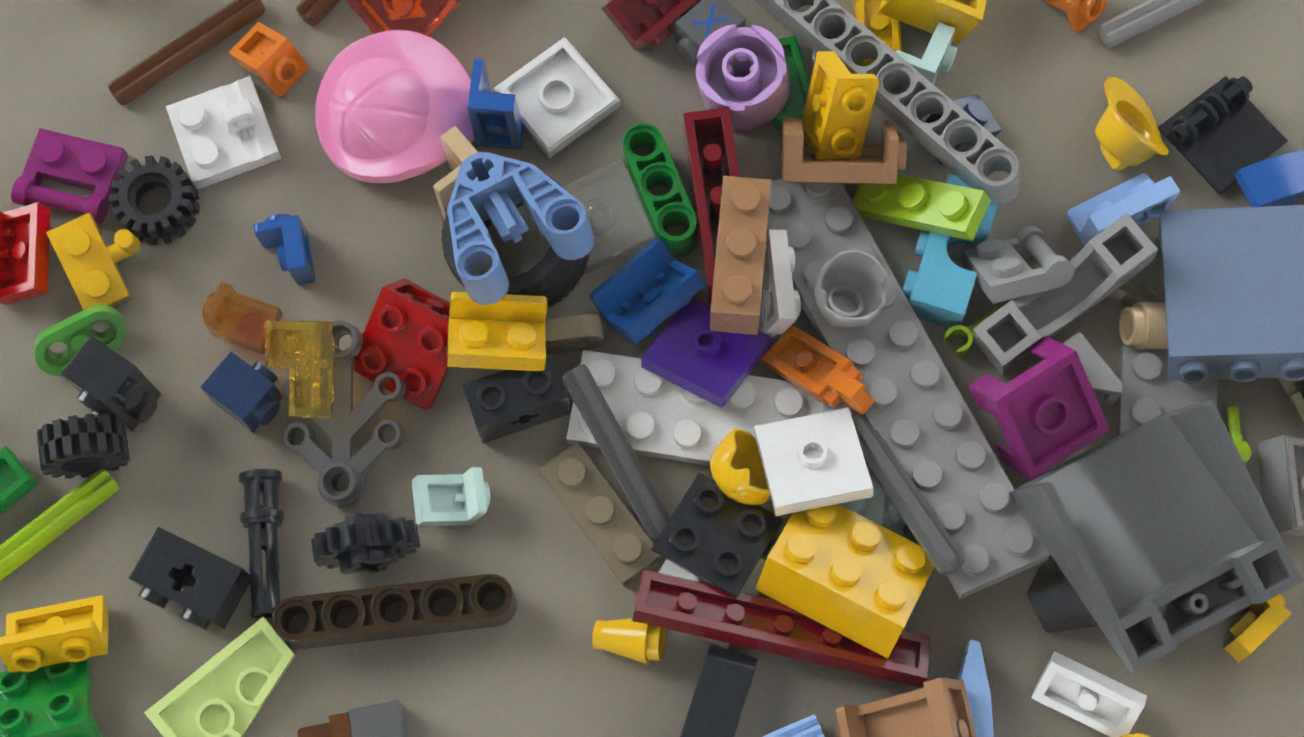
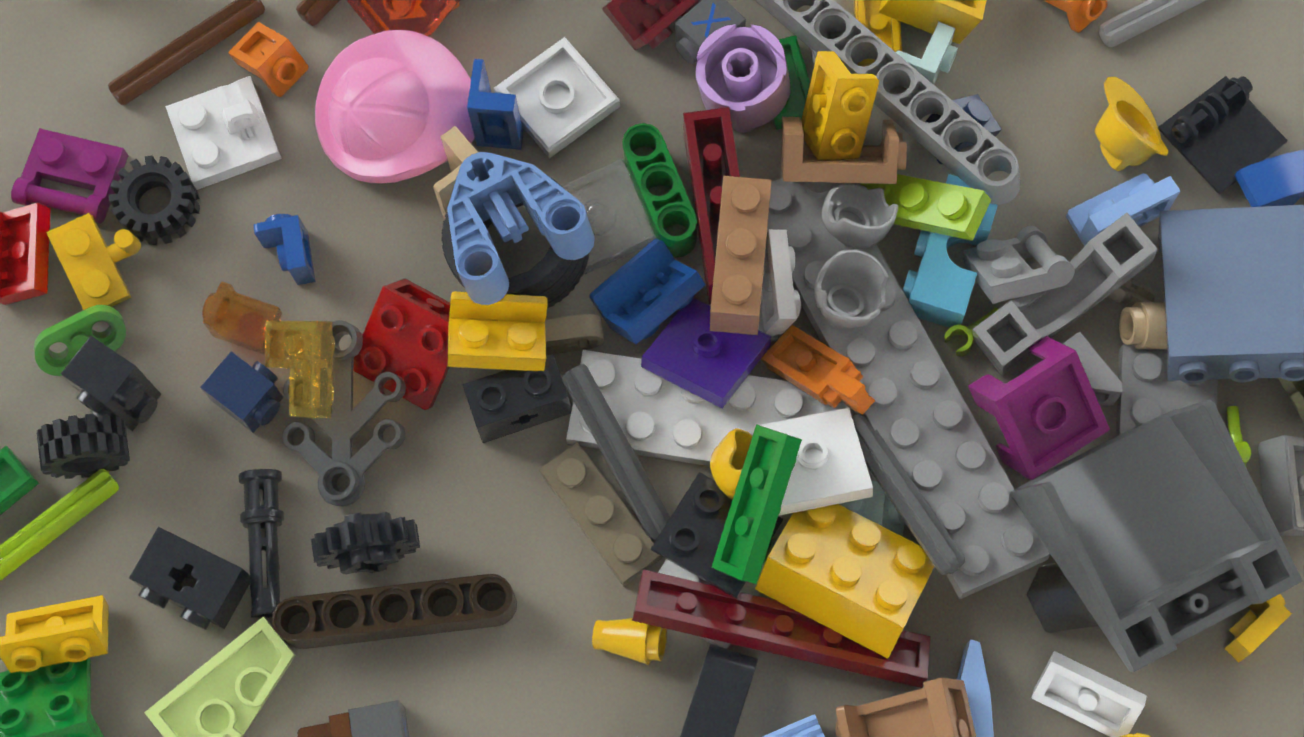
(450, 498): light aqua bracket -> none
(756, 504): none -> green plate
(857, 215): none -> light grey hair

